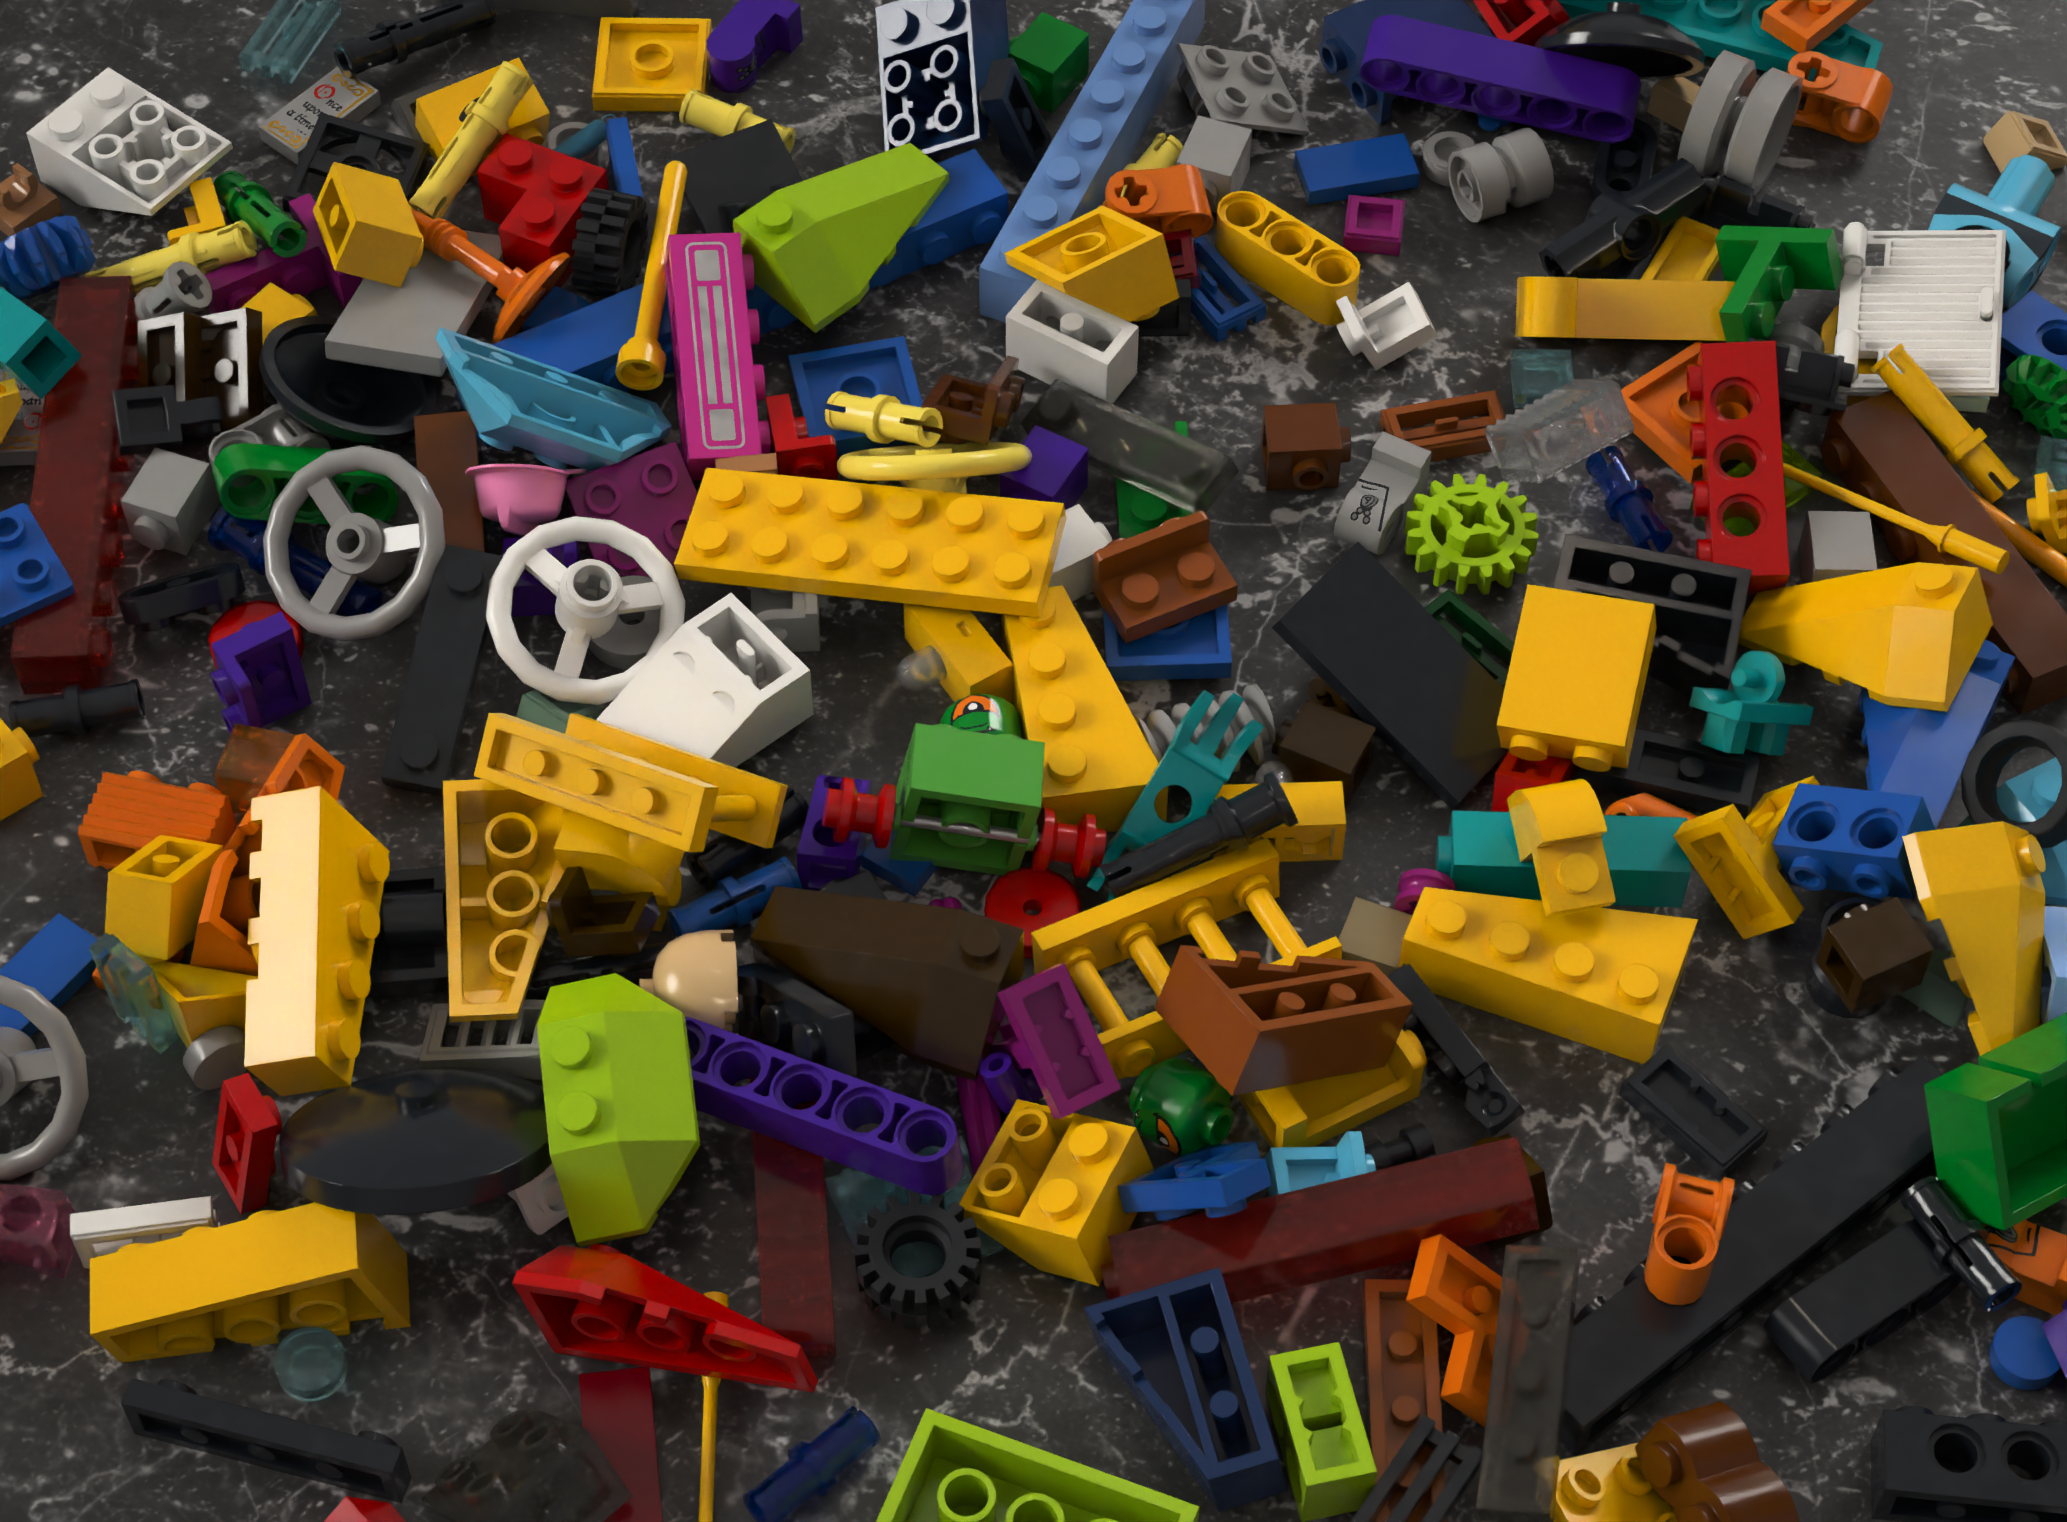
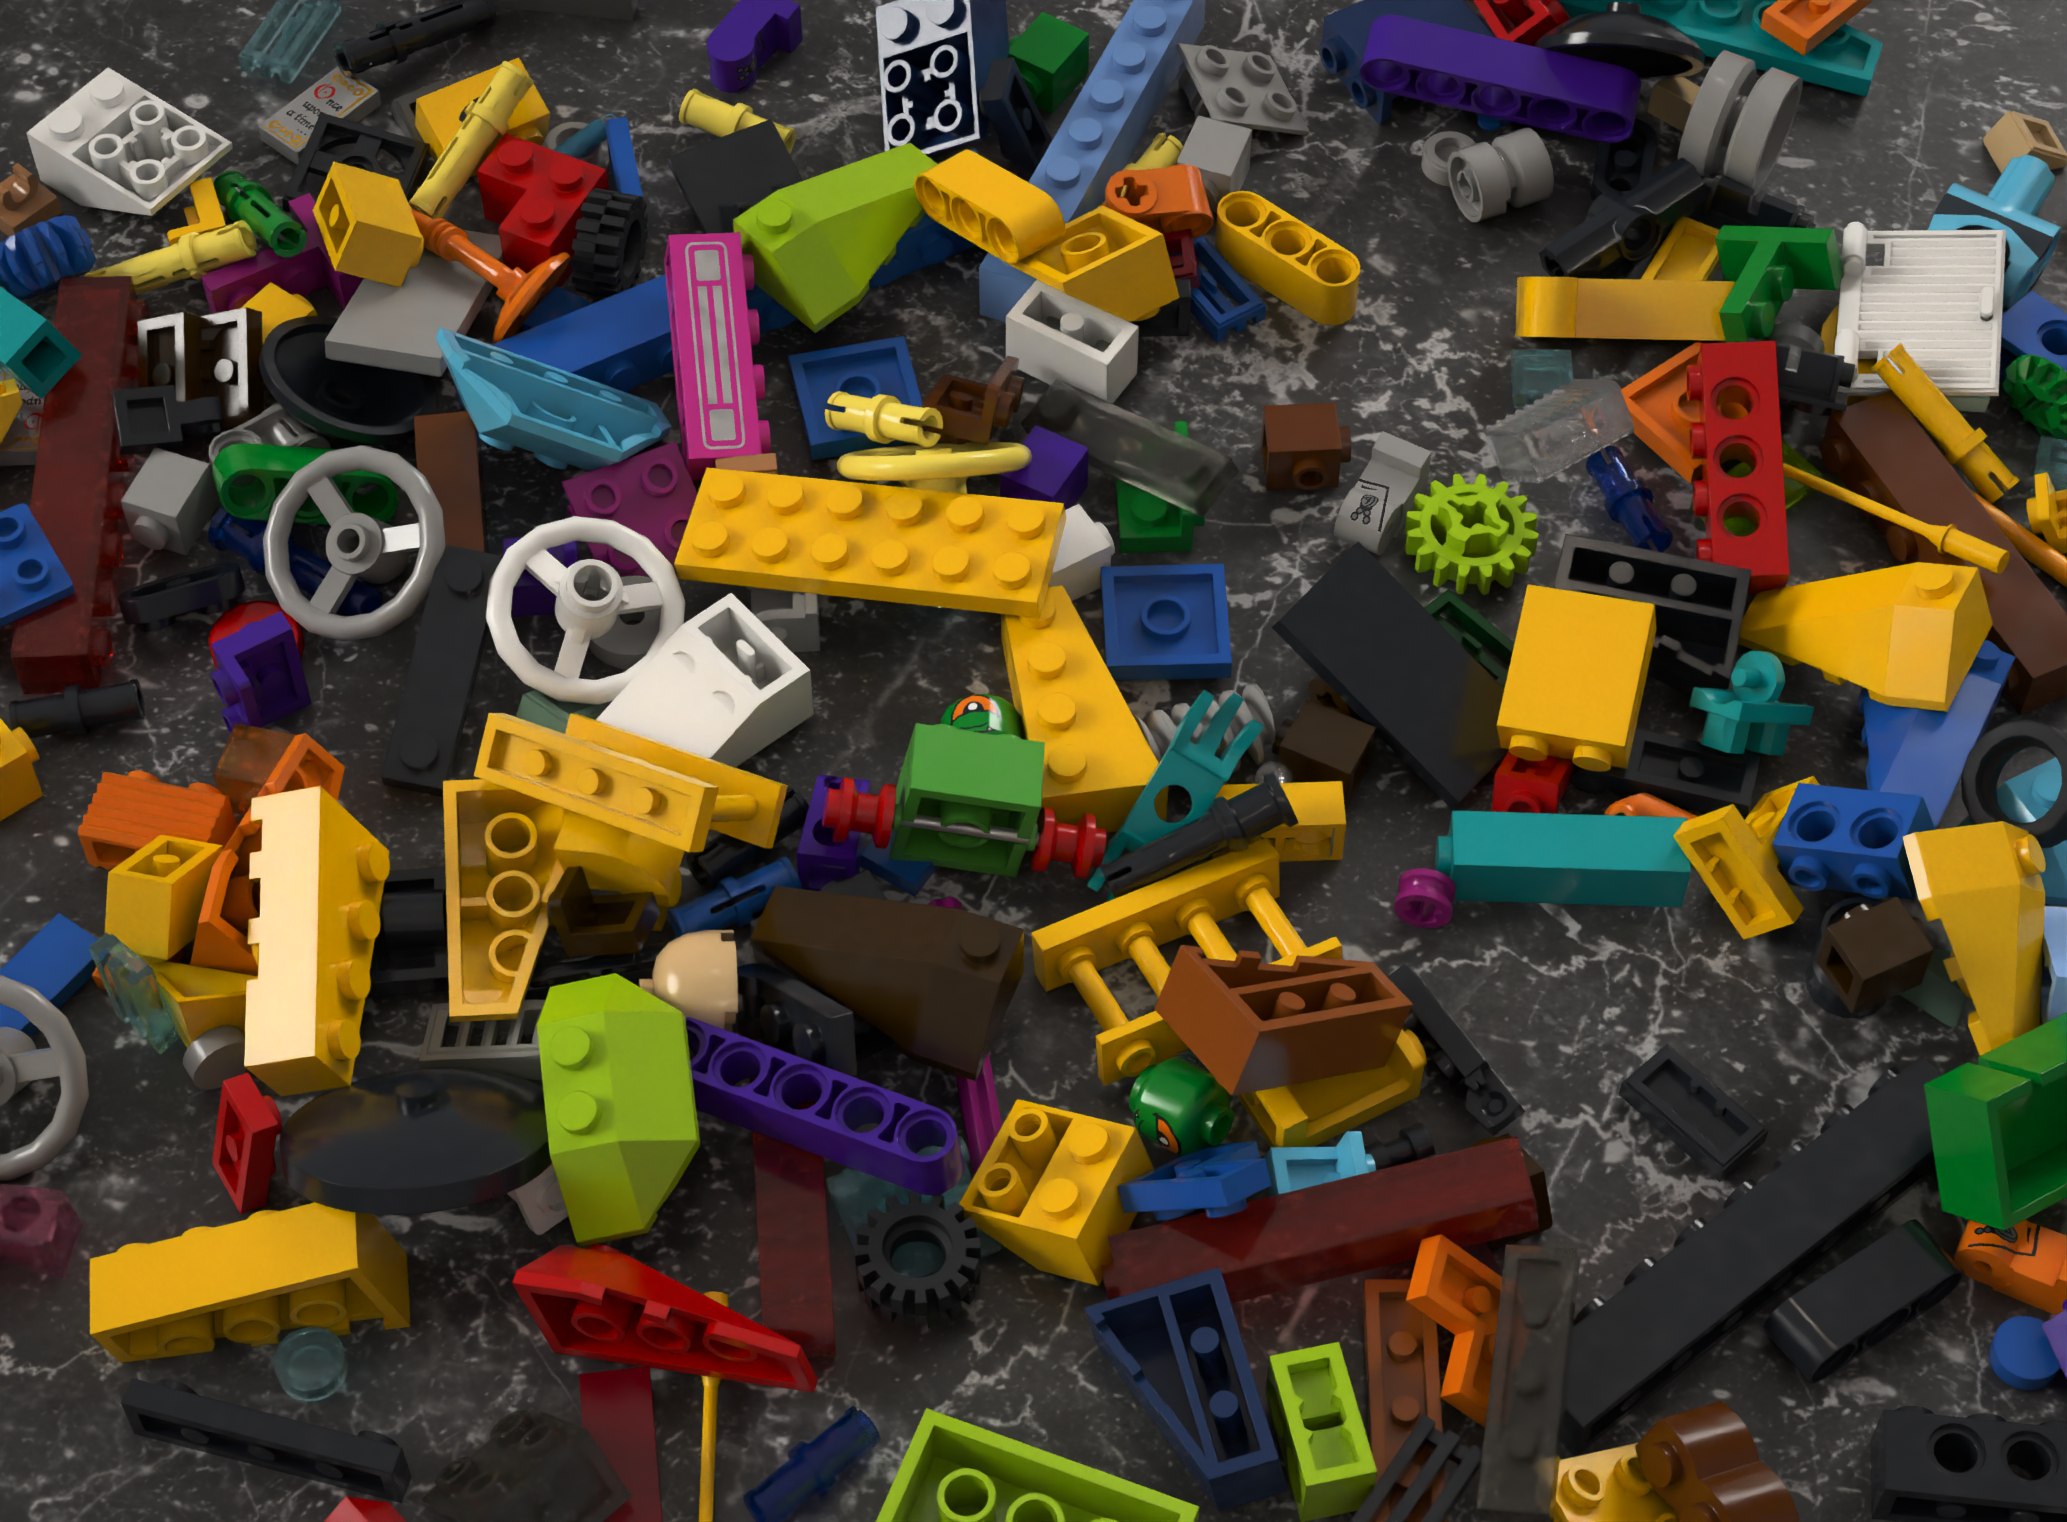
(109, 1229): white tile -> none
(169, 292): light grey bush -> none
(520, 494): bright pink piece -> none
(641, 359): yellow piece -> none
(650, 63): yellow tile -> none
(794, 449): red bracket -> none
(953, 651): yellow piece -> none
(989, 206): none -> yellow beam
(1007, 1083): dark purple arm -> none
(1031, 890): red piece -> none
(1055, 1040): magenta bracket -> none
(1161, 577): dark orange bracket -> none
(1356, 168): blue tile -> none
(1374, 225): magenta tile -> none
(1374, 934): dark tan tile -> none
(1386, 326): white bracket -> none
(1448, 436): dark orange tile -> none
(1562, 834): yellow brick -> none
(1576, 974): yellow wedge -> none
(1687, 1224): orange piece -> none
(1836, 545): light grey brick -> none
(1841, 98): orange piece -> none
(1961, 1243): black pin -> none

